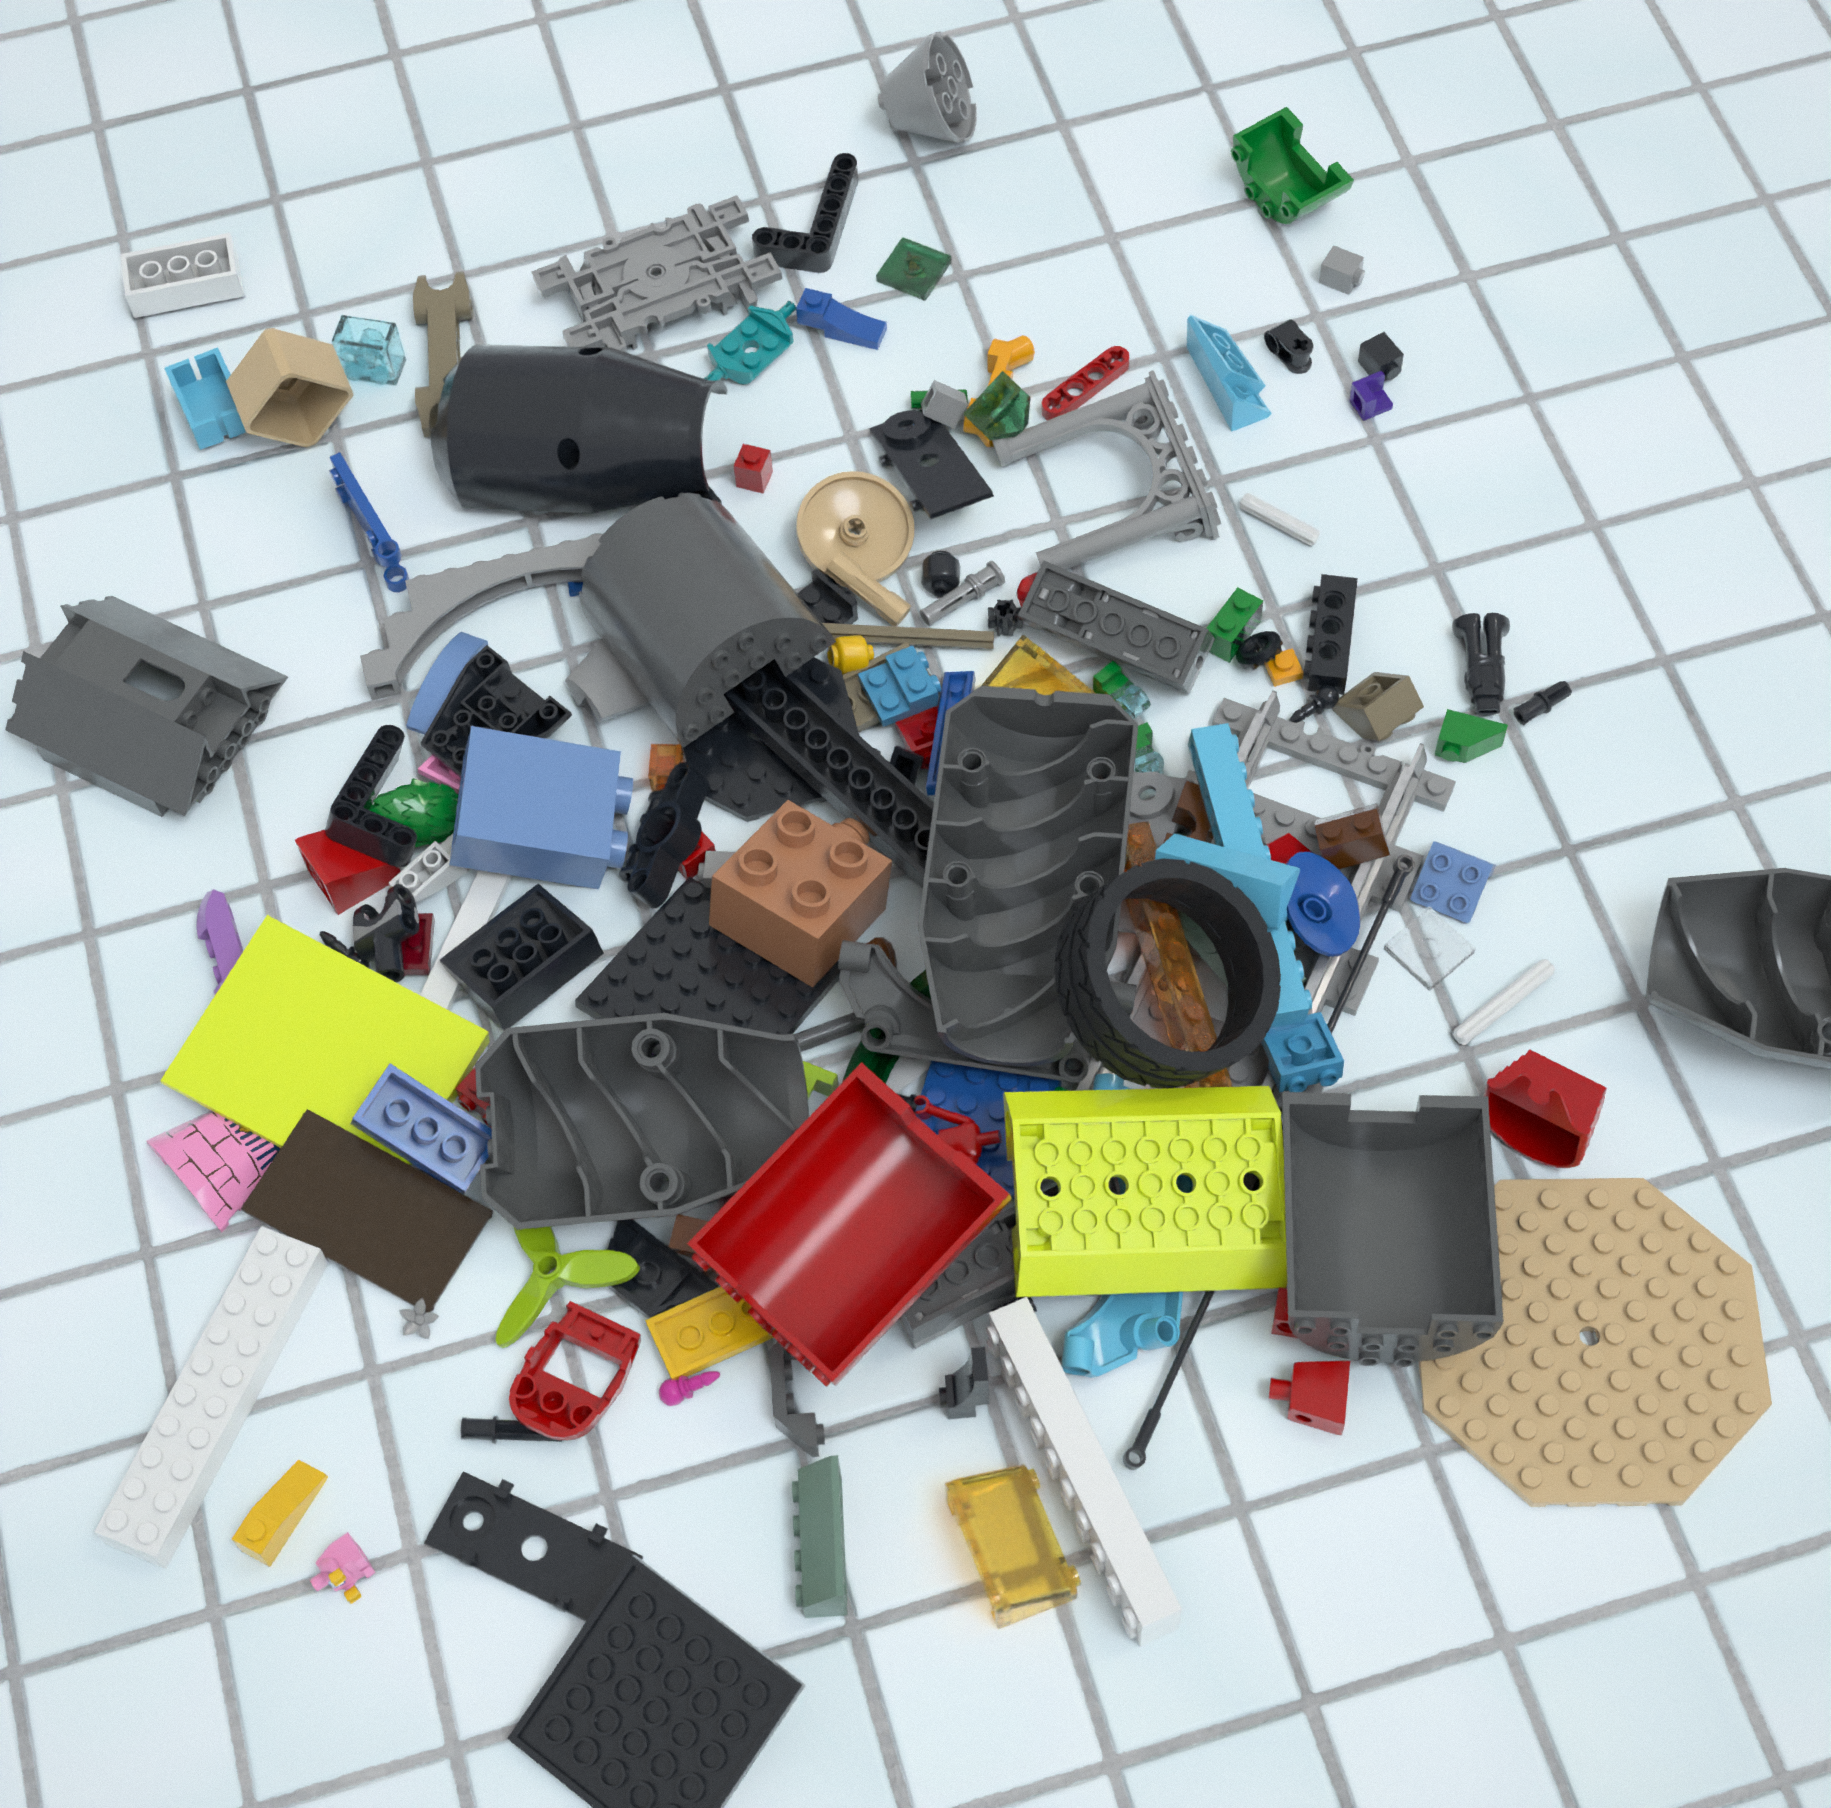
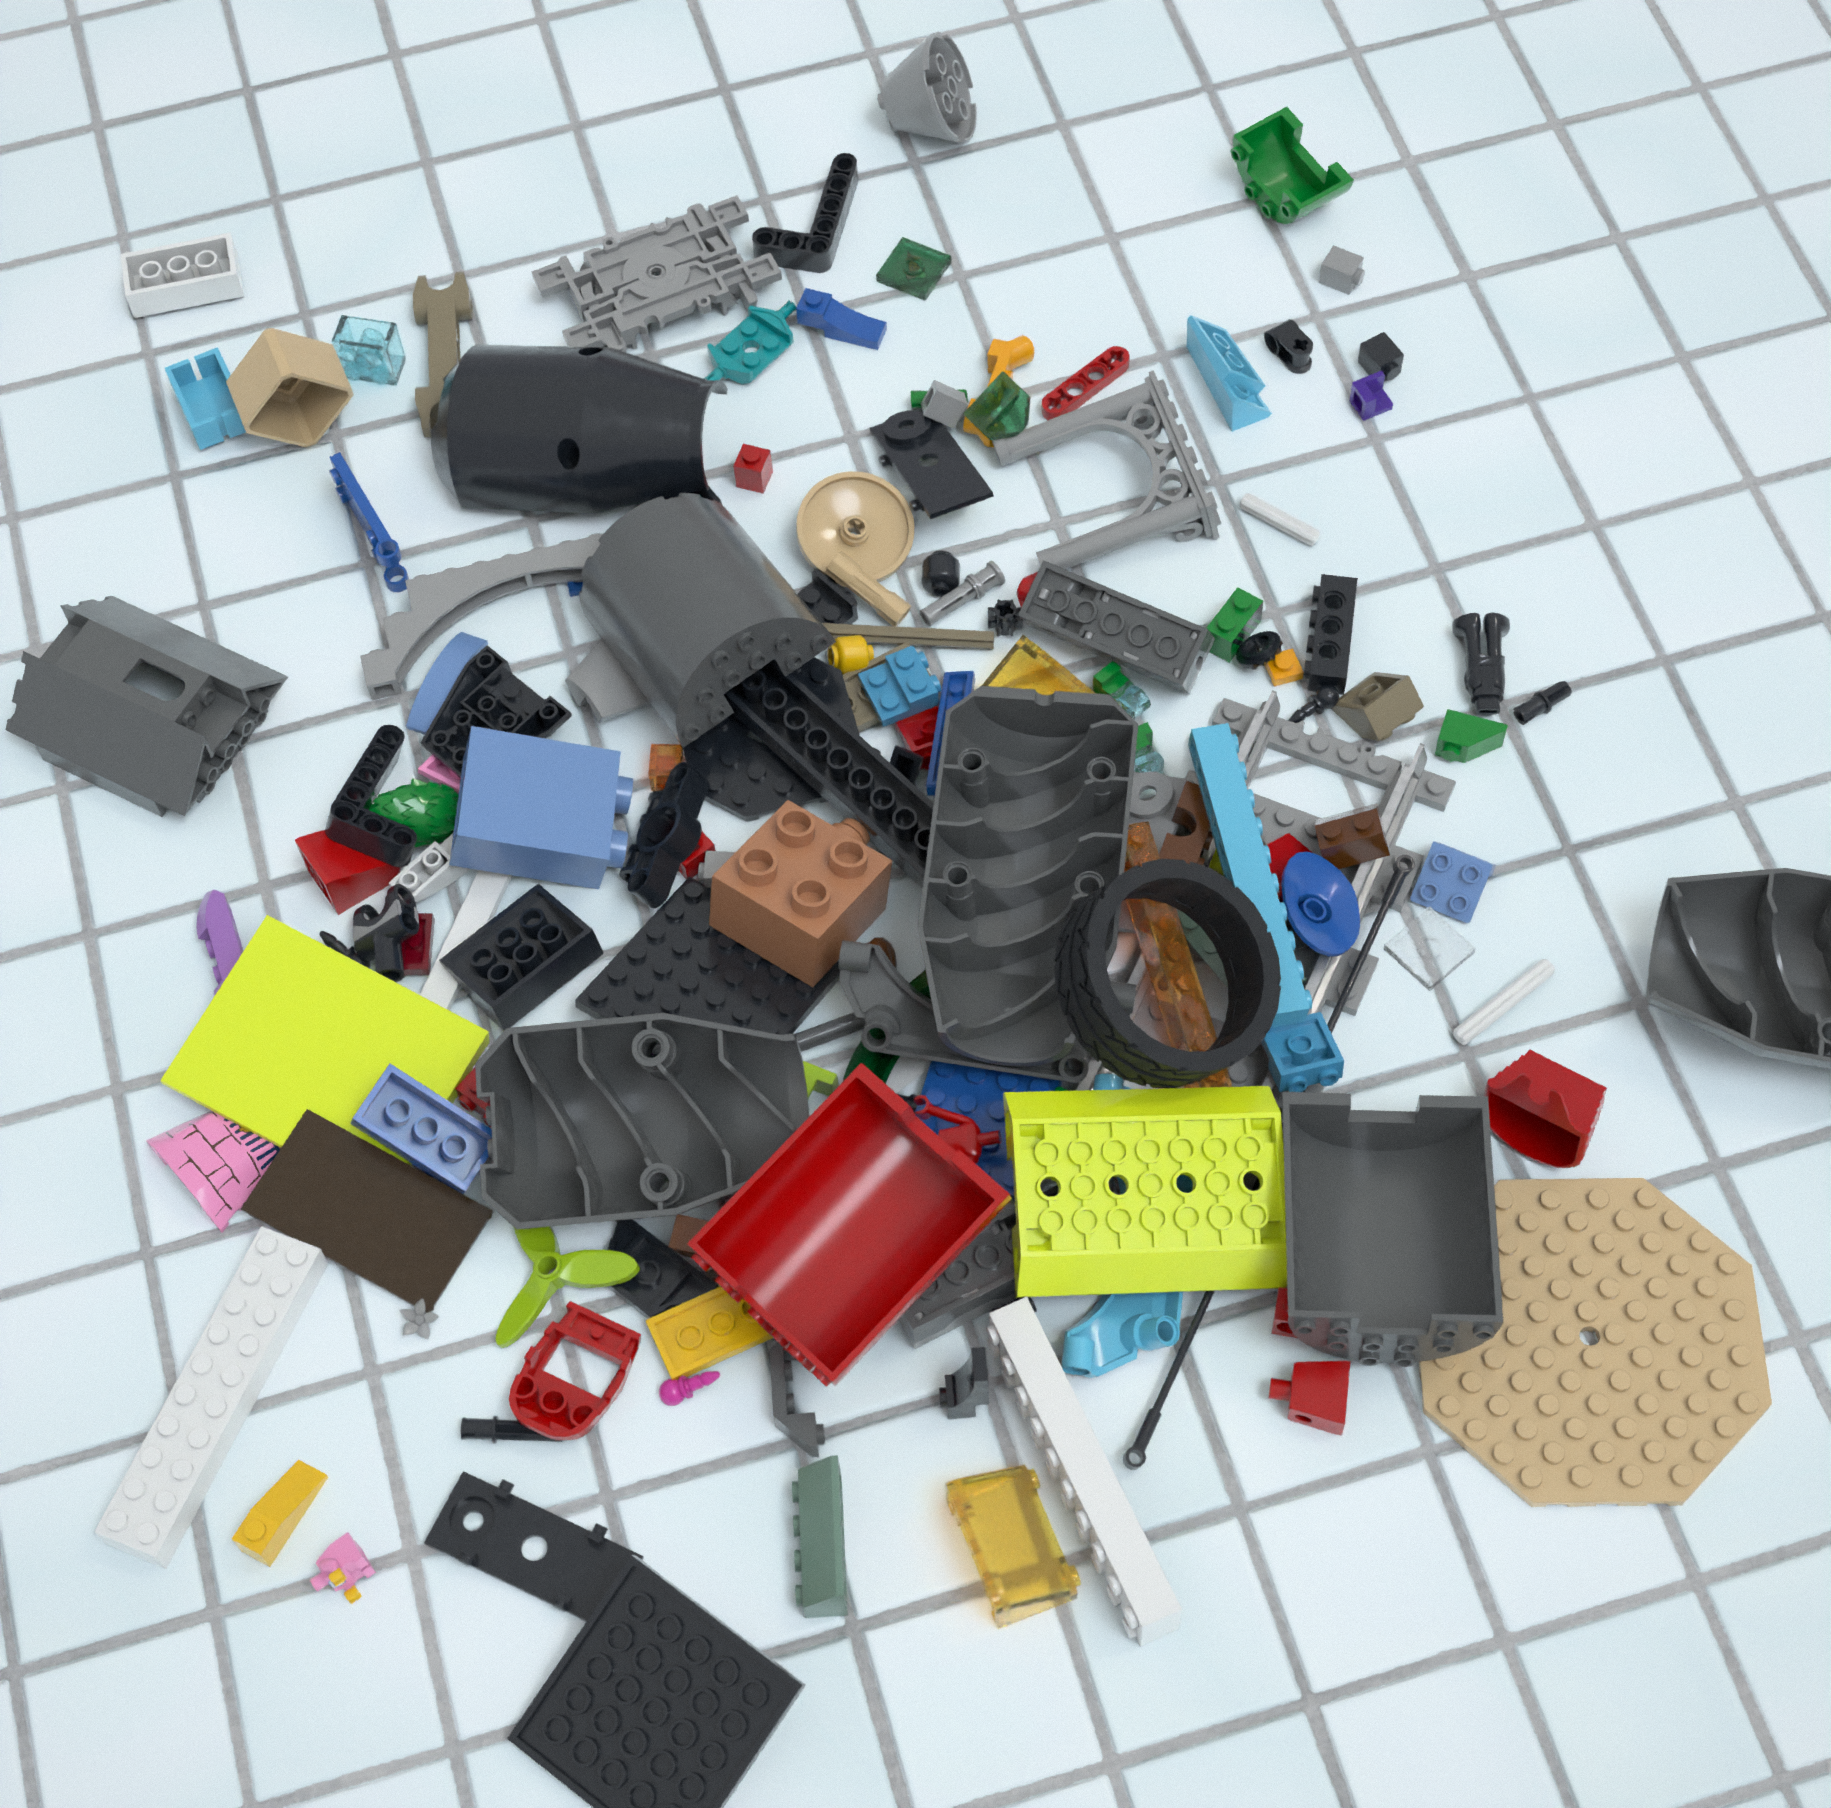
(1260, 879): medium azure slope -> none

